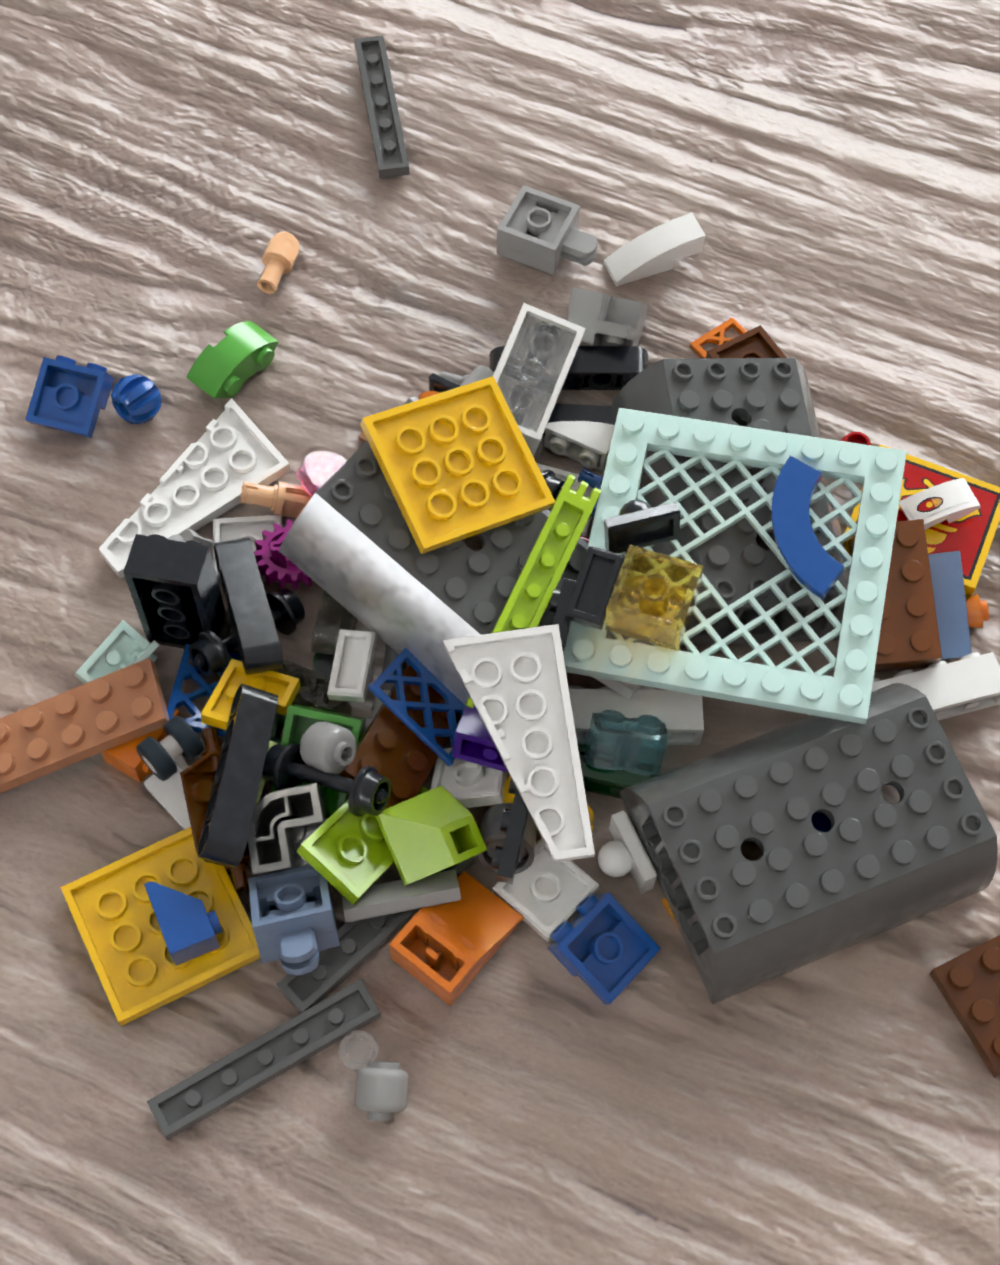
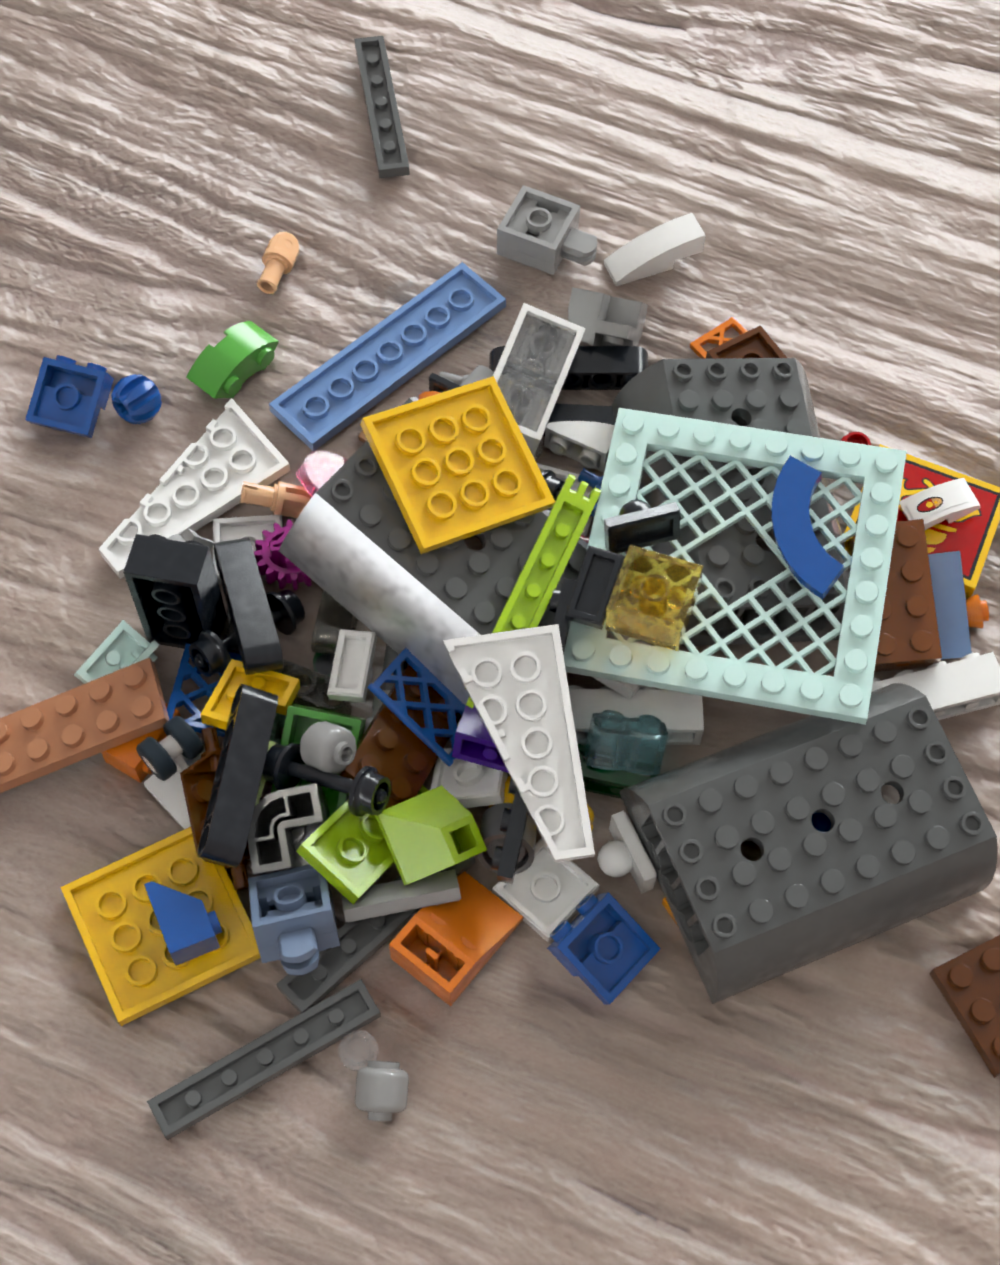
(387, 356): none -> medium blue plate

